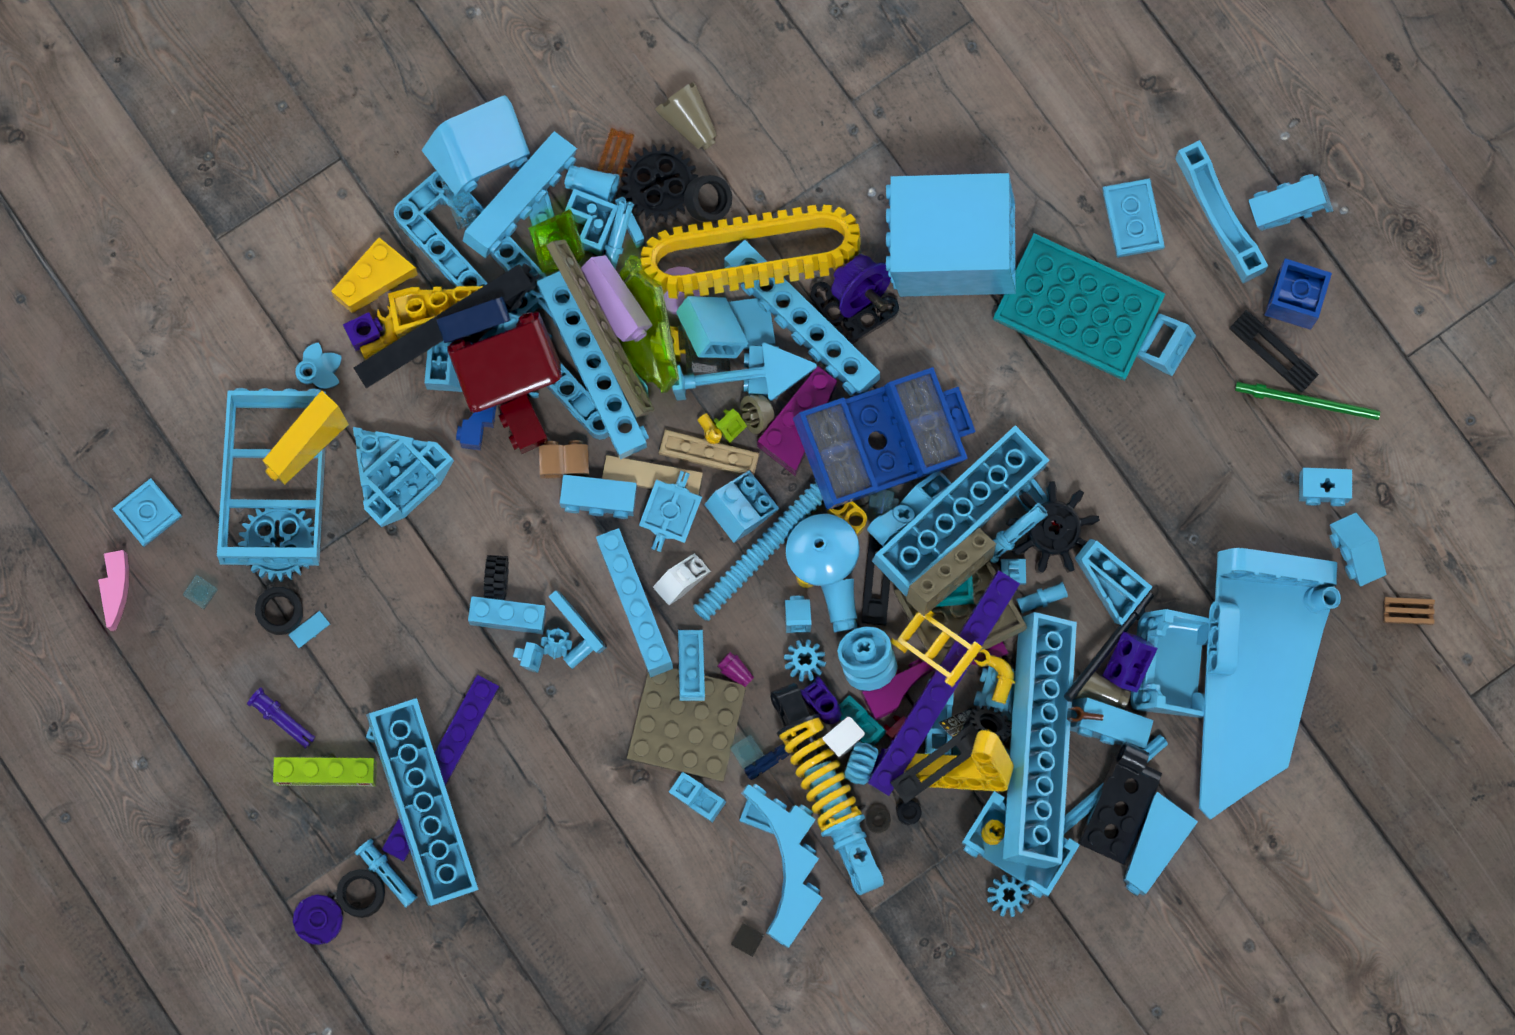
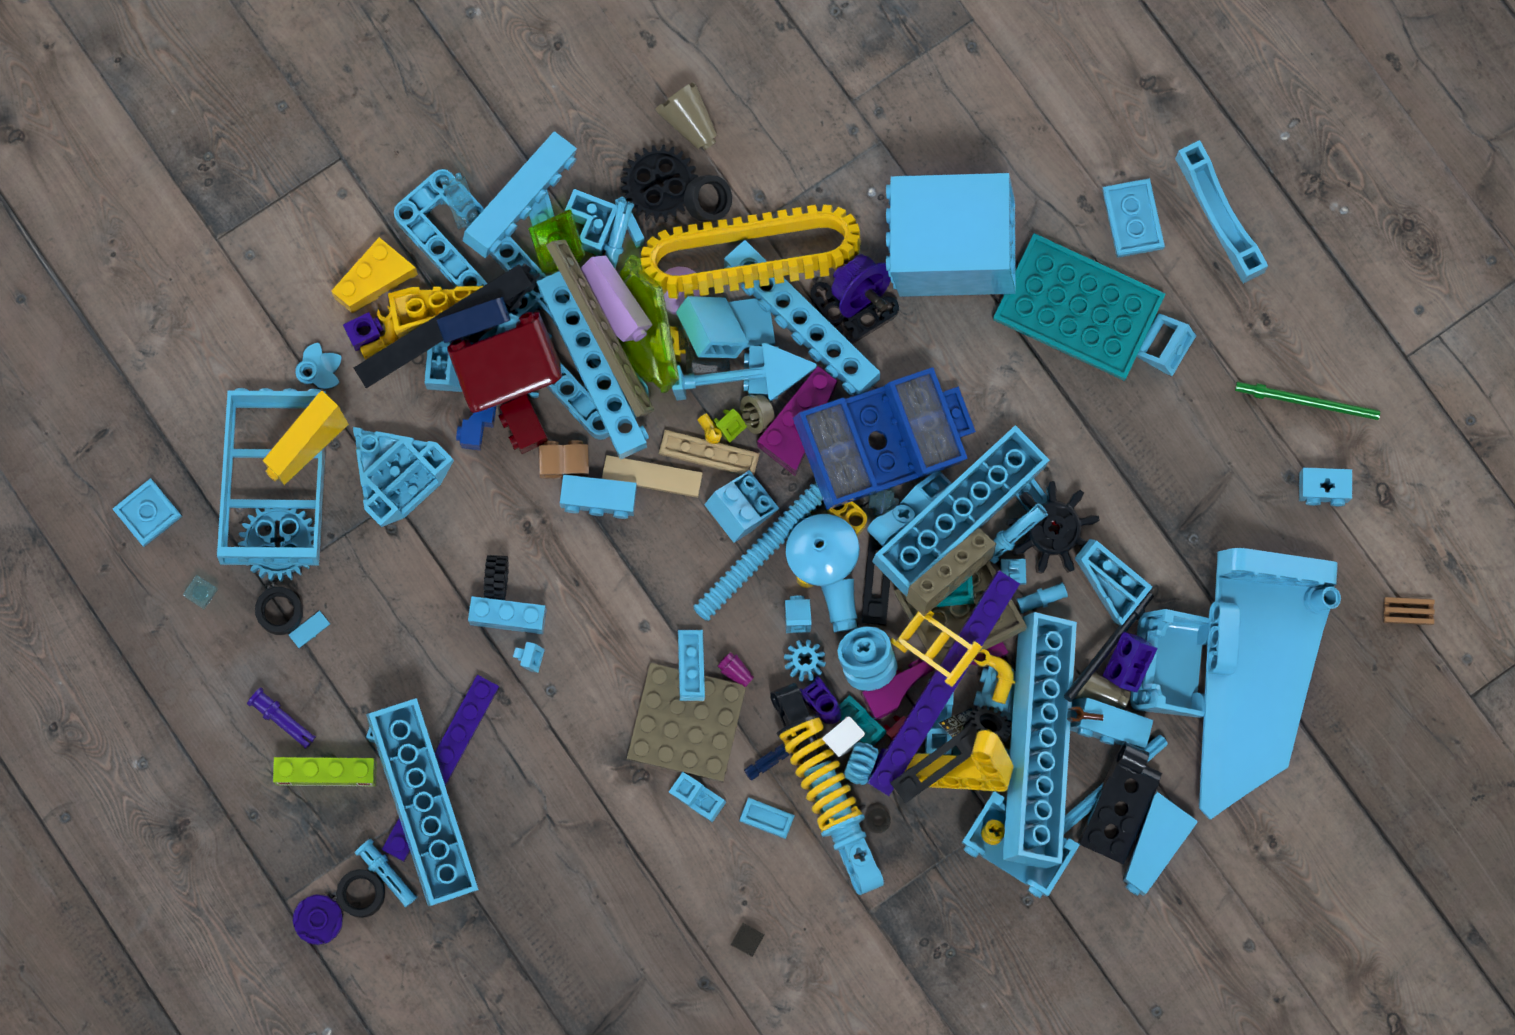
(115, 587): bright pink slope -> none
(477, 144): medium azure windscreen -> none
(556, 643): medium azure gear -> none
(591, 640): medium azure piece -> none
(592, 182): medium azure plant -> none
(621, 135): clear orange tile -> none
(634, 602): medium azure arch -> none
(670, 511): medium azure plate -> none
(681, 579): white slope -> none
(746, 751): clear light blue plate -> none
(789, 828): medium azure arch -> none
(909, 813): black tile -> none
(999, 894): medium azure gear -> none
(1290, 202): medium azure wedge -> none
(1298, 294): blue brick -> none
(1299, 376): black container -> none
(1358, 548): medium azure brick -> none

